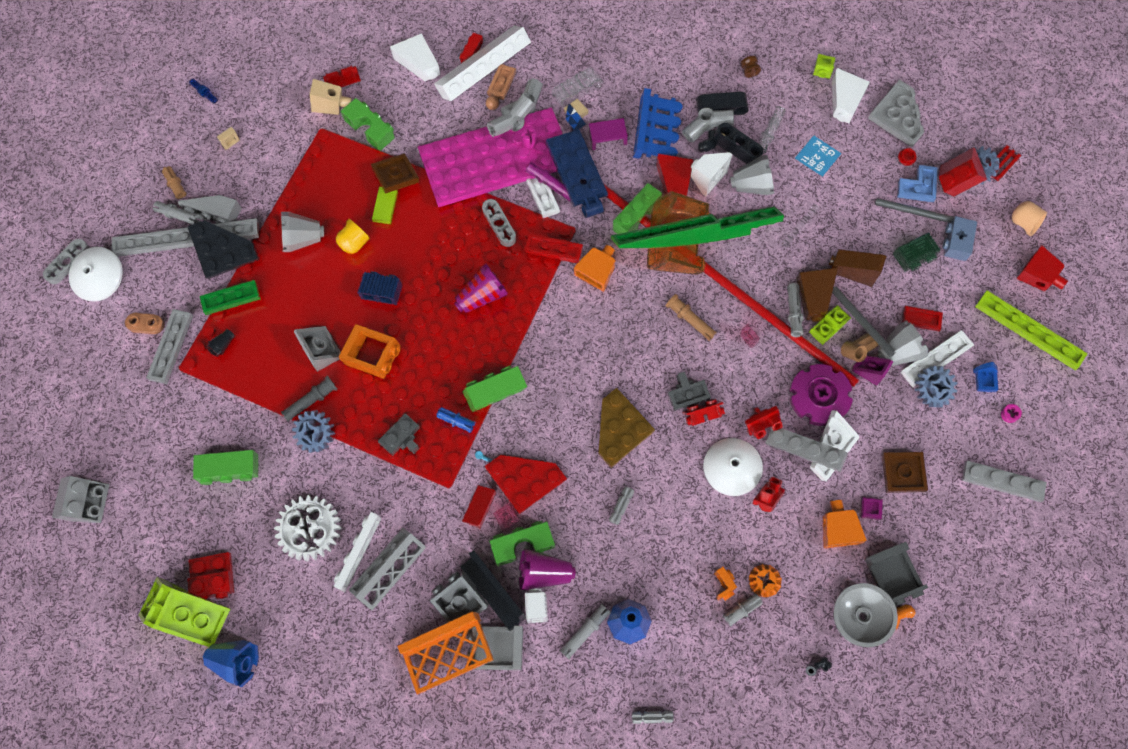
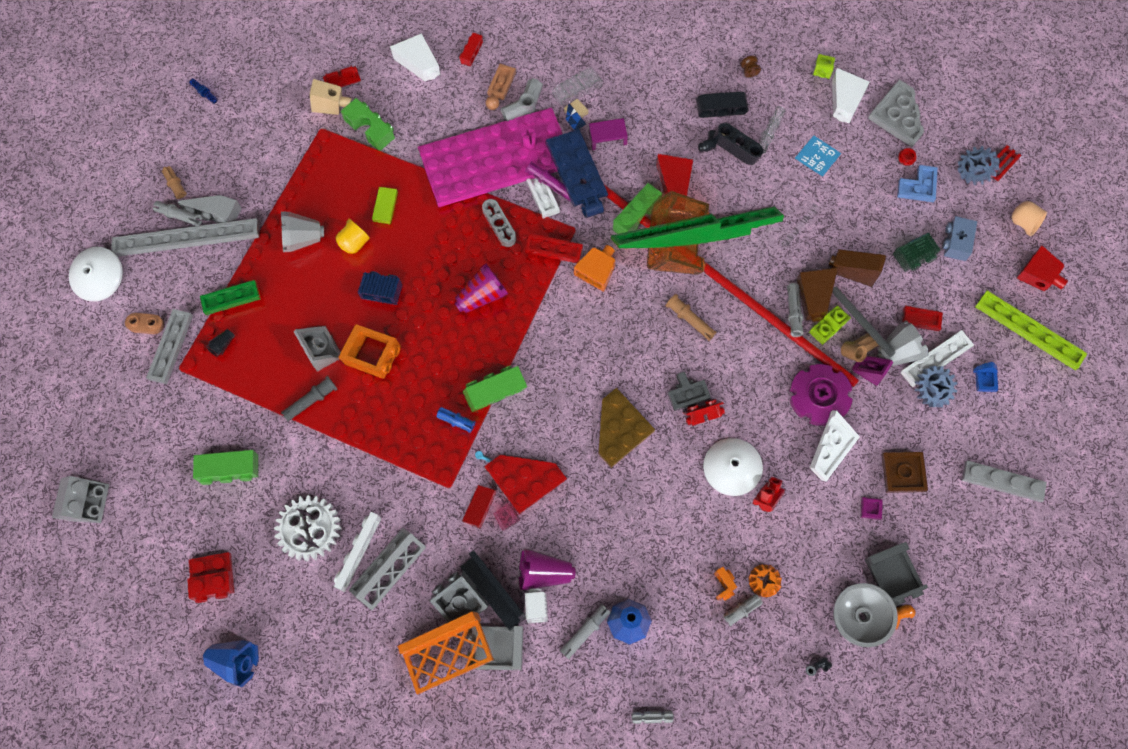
(66, 253): light grey beam -> none
(182, 613): lime bracket -> none
(220, 249): black plate -> none
(228, 138): tan tile -> none
(304, 431): sand blue gear -> none
(395, 173): reddish brown plate -> none
(400, 436): dark grey hinge -> none
(482, 63): white brick -> none
(504, 545): bright green arch -> none
(512, 117): light grey piece -> none
(621, 505): light grey axle -> none
(654, 118): blue fence -> none
(700, 124): light grey piece -> none
(710, 170): white slope -> none
(749, 336): clear pink tile -> none
(754, 177): light grey cone -> none
(763, 419): red hips -> none
(807, 448): light grey plate -> none
(841, 527): orange torso -> none
(913, 210): dark grey piece -> none
(961, 173): red slope -> none
(1015, 410): dark pink bush -> none

